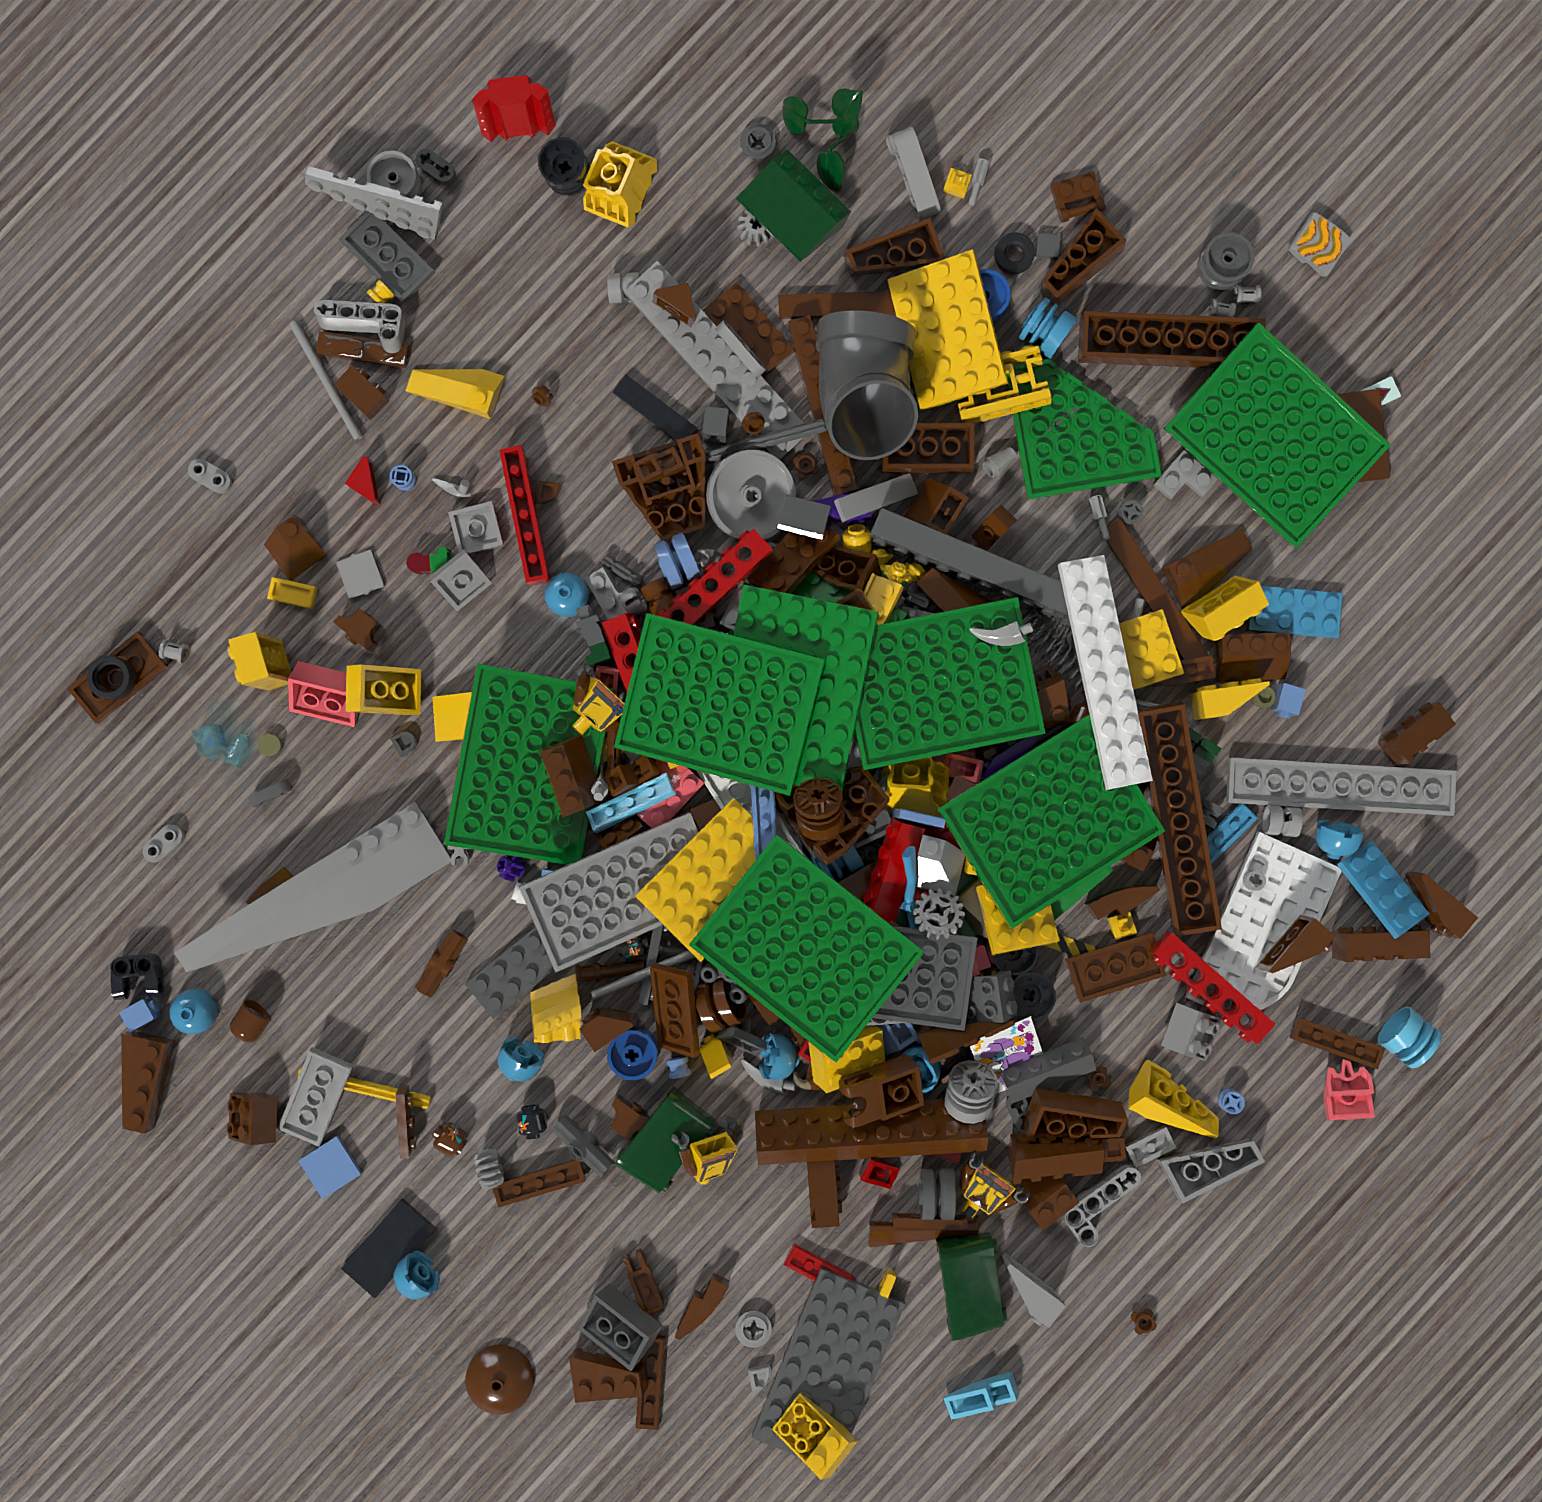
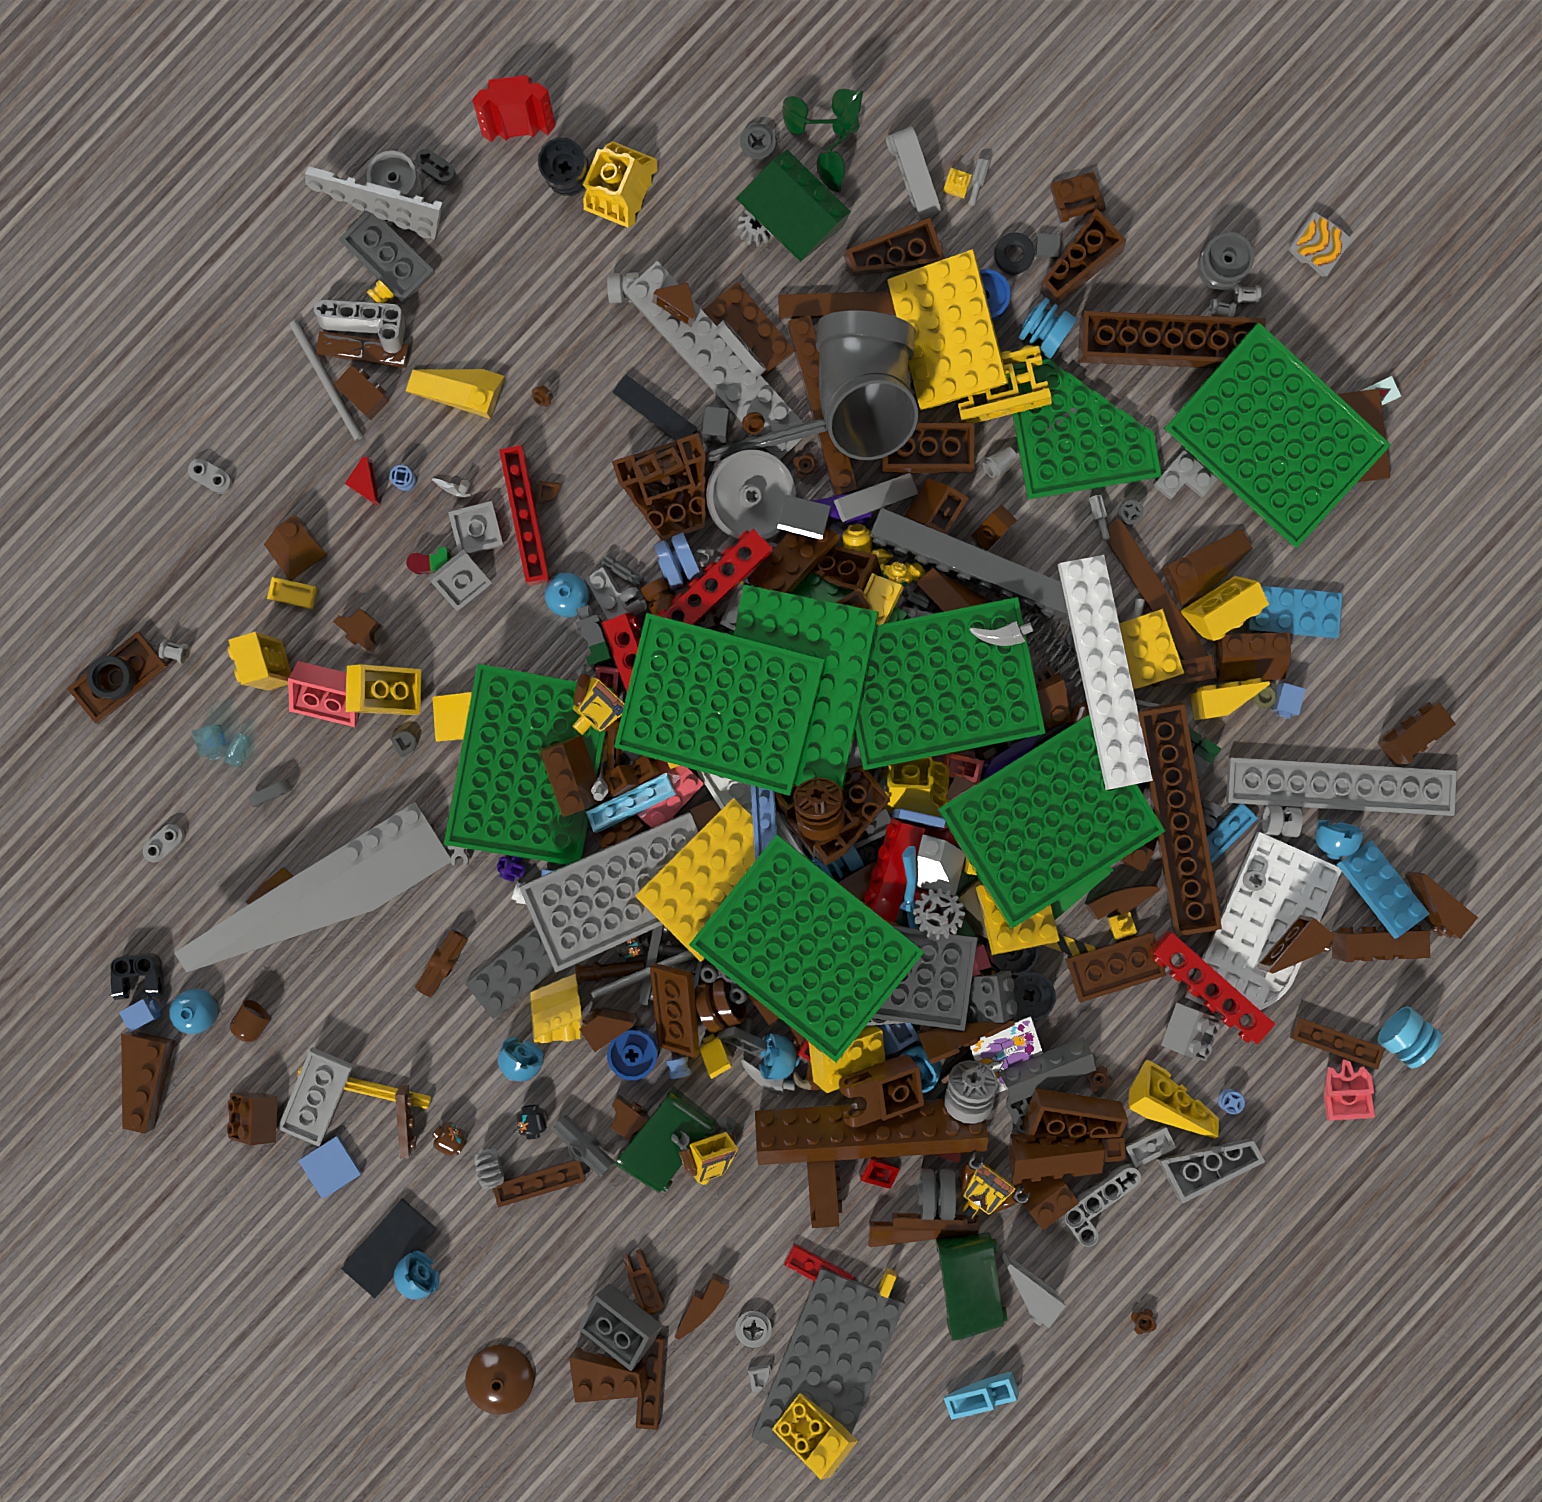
(270, 745): olive tile -> none
(360, 574): light grey piece -> none

